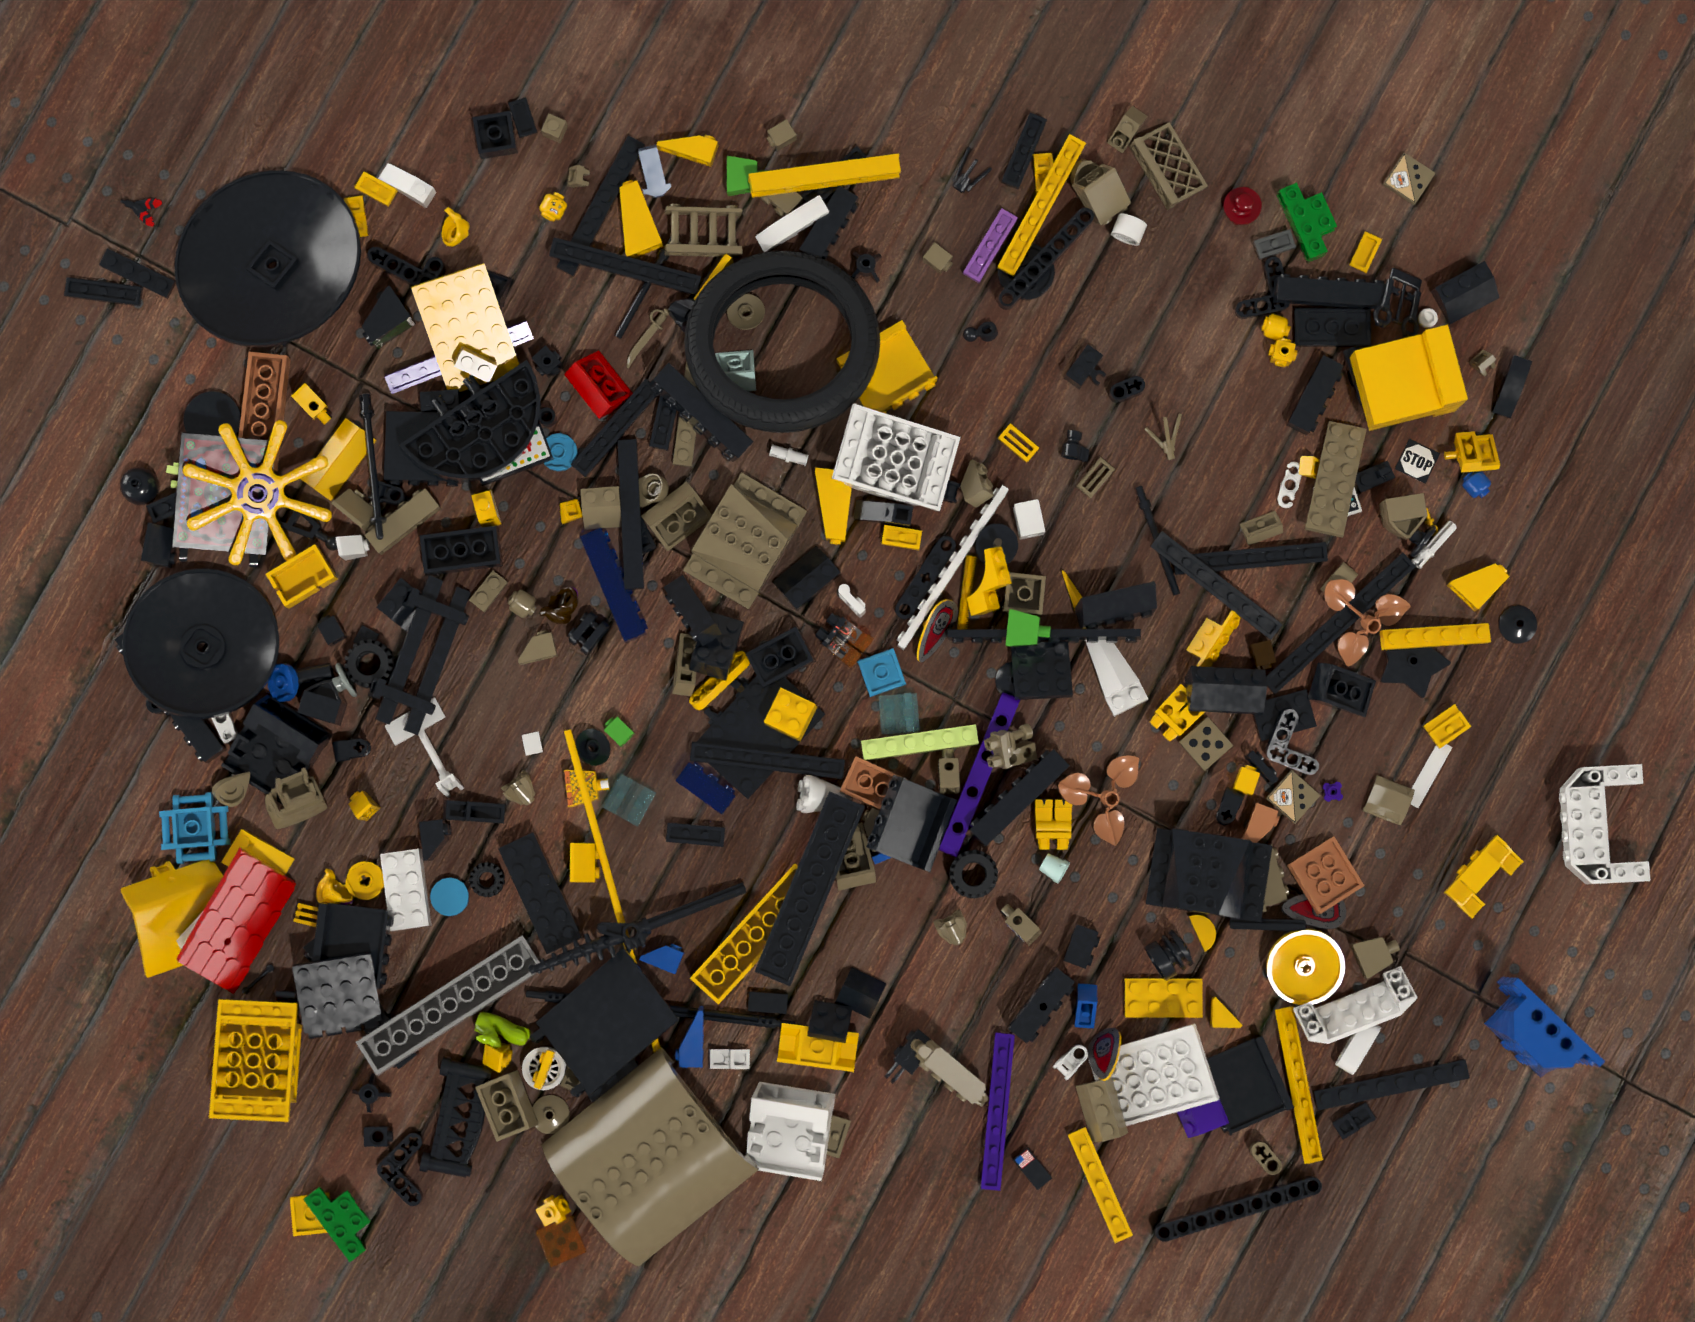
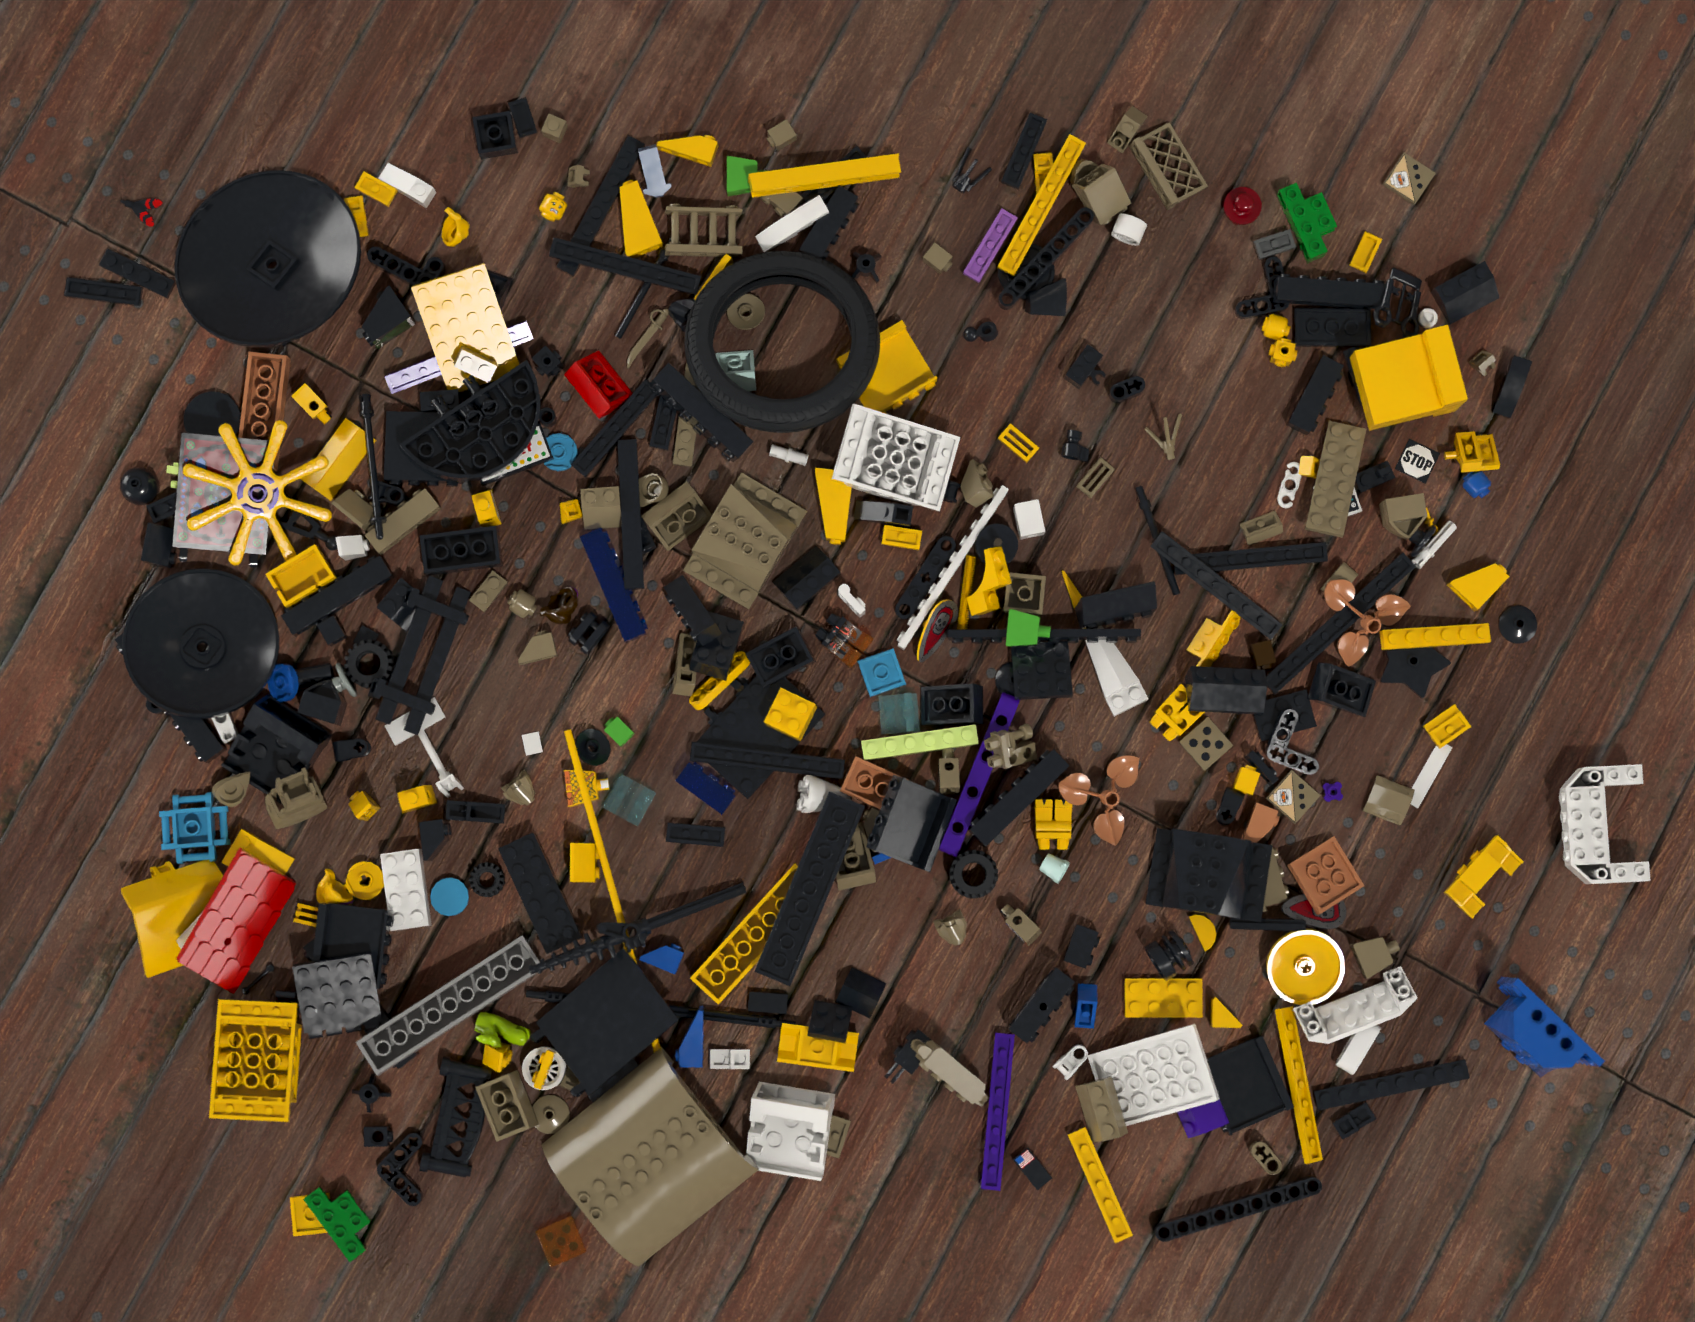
(337, 596): none -> black brick
(416, 798): none -> yellow torso
(553, 1210): yellow brick -> none
(952, 705): none -> black slope
(1048, 300): none -> black slope
(1104, 1052): shield -> none

